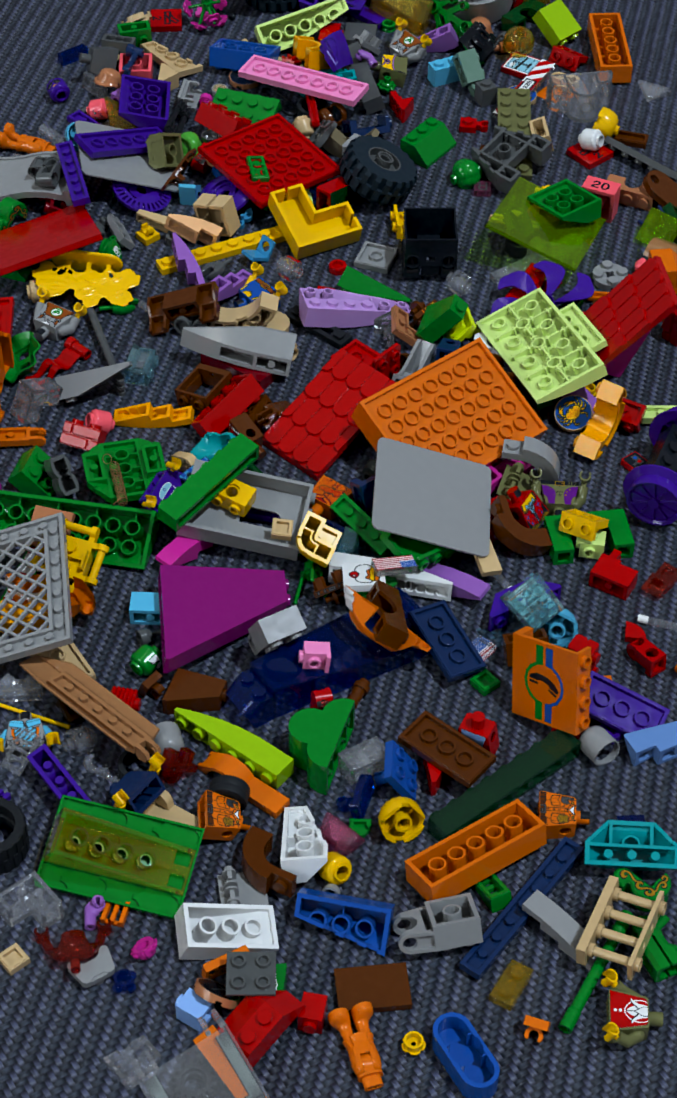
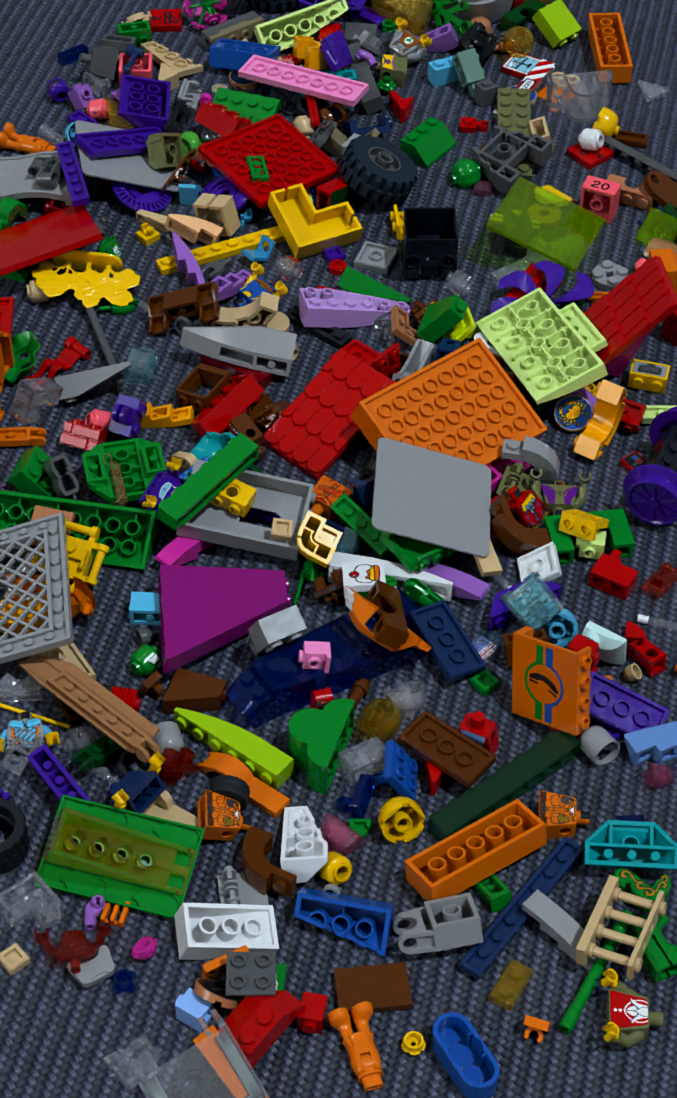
(55, 321): torso -> none
(80, 95): none -> medium lavender brick
(96, 754): none -> dark green hinge
(108, 78): nougat helmet -> none
(120, 232): light grey hinge -> none
(127, 416): none -> dark purple brick
(234, 29): none -> piece
(334, 253): none -> dark purple tile
(380, 719): none -> clear yellow cylinder
(394, 565): tile -> none
(408, 696): none -> clear cylinder
(420, 593): none -> green arm
(541, 560): none -> white tile
(567, 57): red bracket -> none
(568, 202): green slope -> none
(611, 646): none -> light aqua slope
(632, 672): none -> tan hinge
(648, 376): none -> yellow brick
(659, 775): none -> clear pink hat

